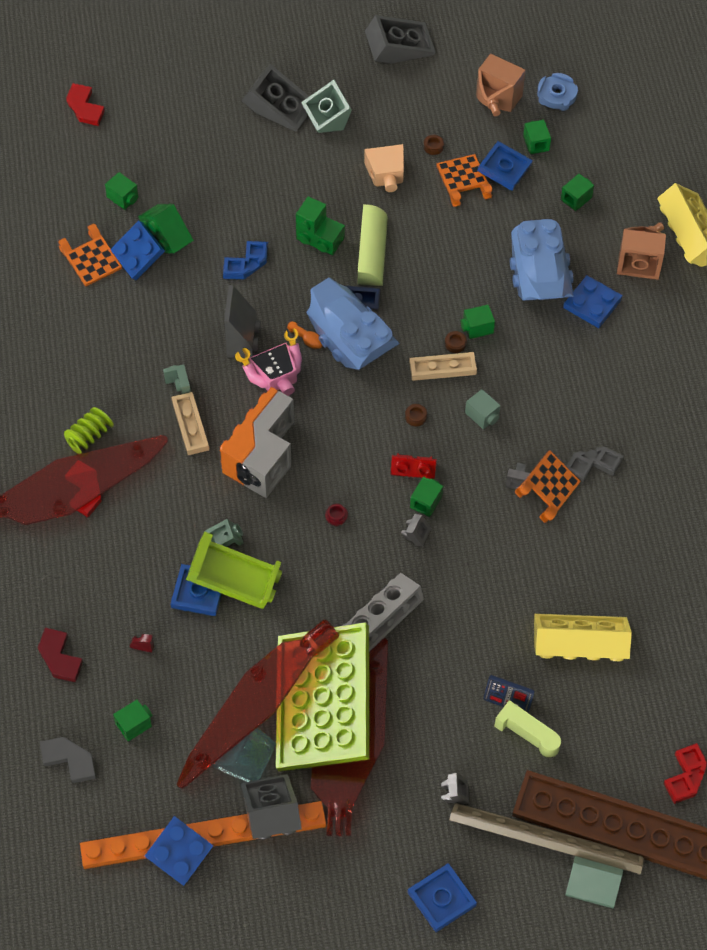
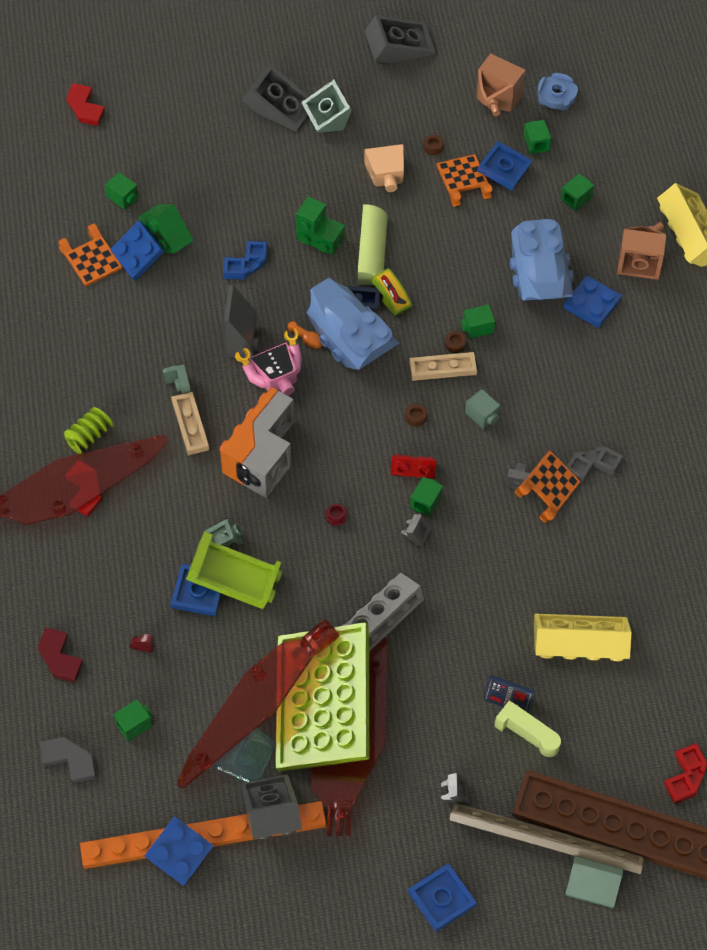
(394, 294): none -> slope

